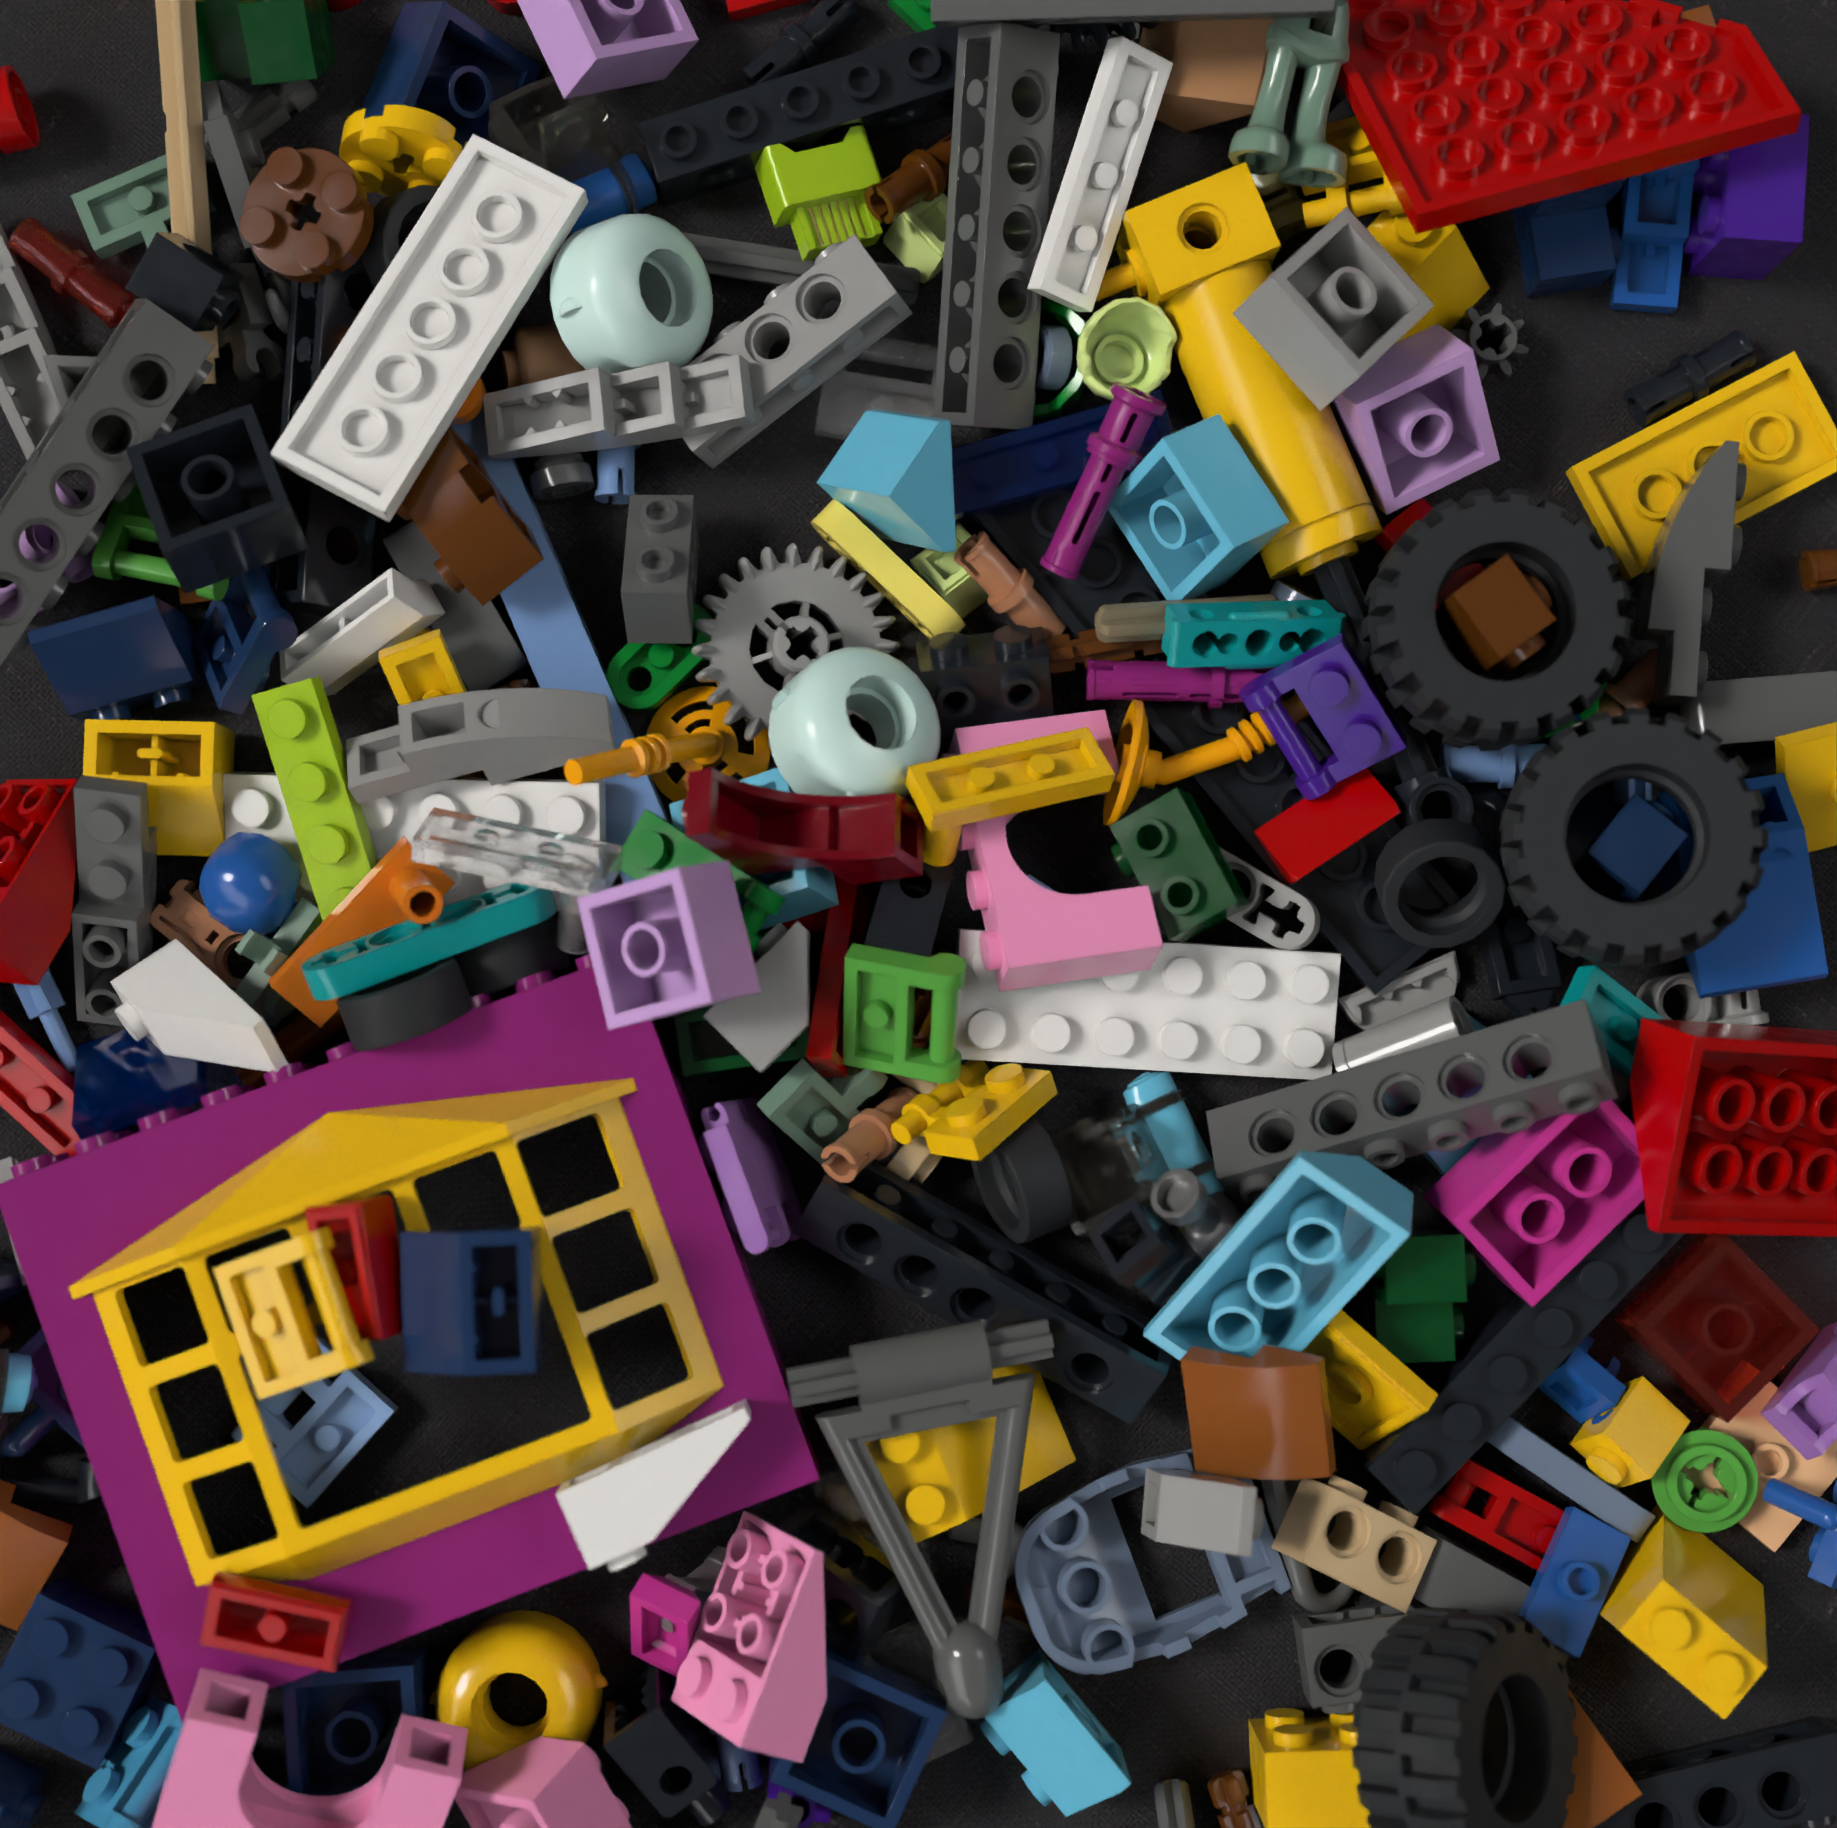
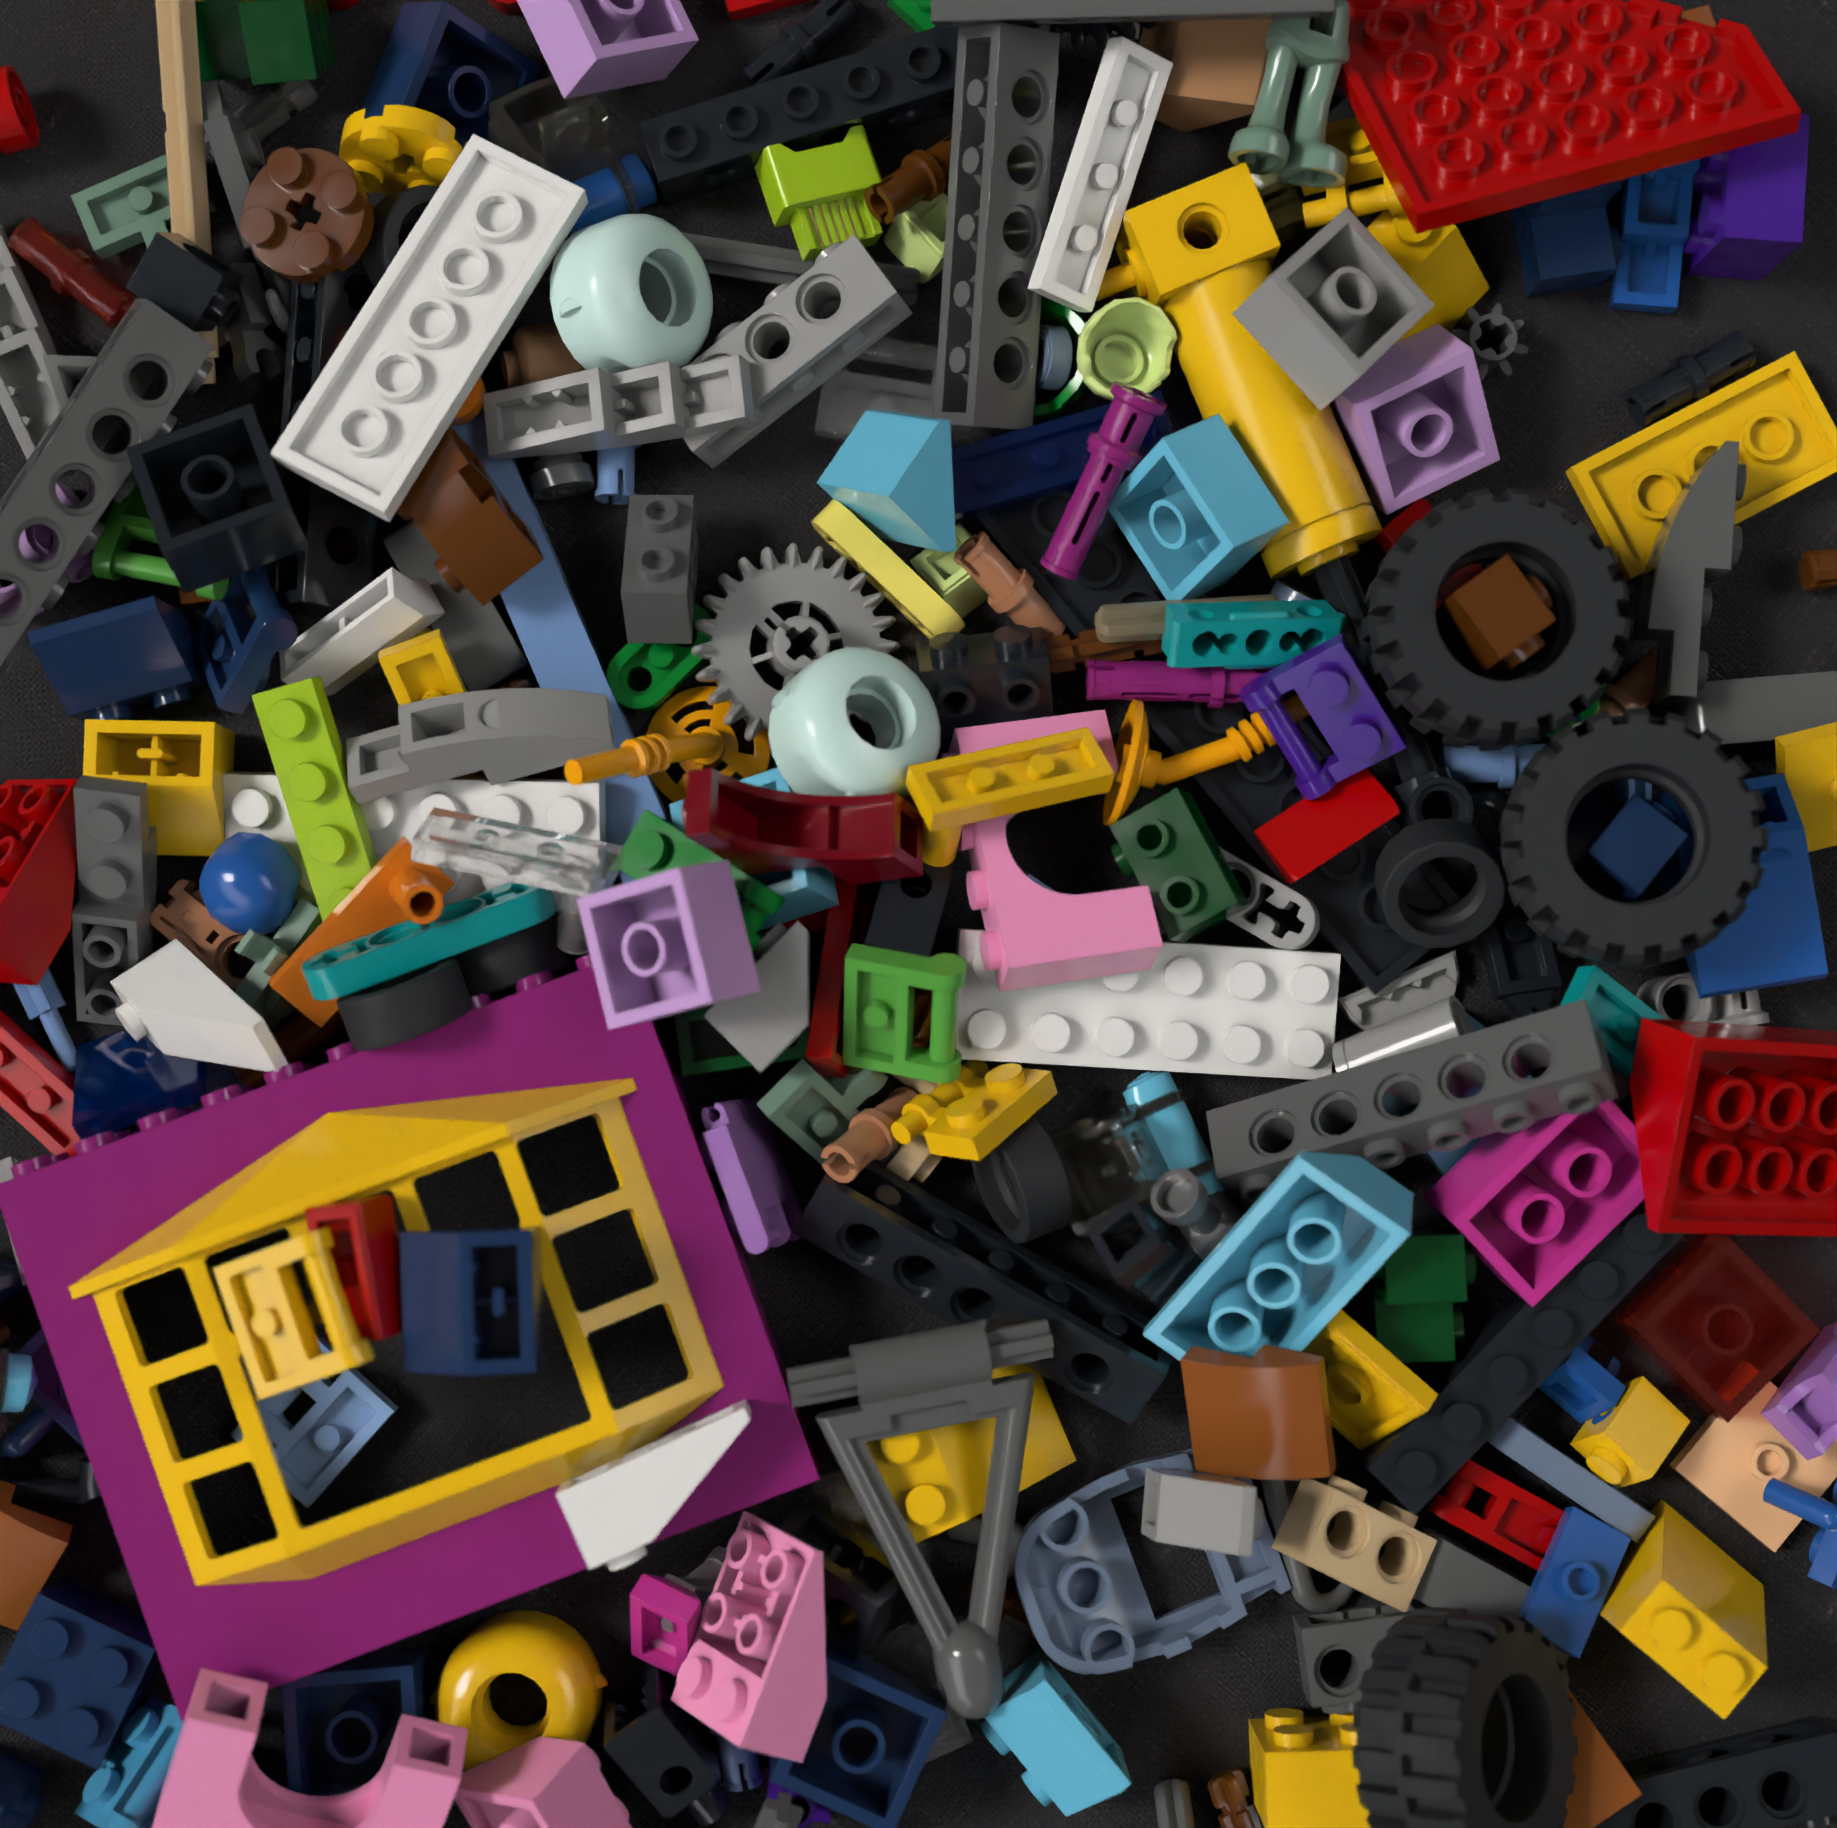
(276, 1621): red brick -> none
(1709, 1508): bright green gear -> none

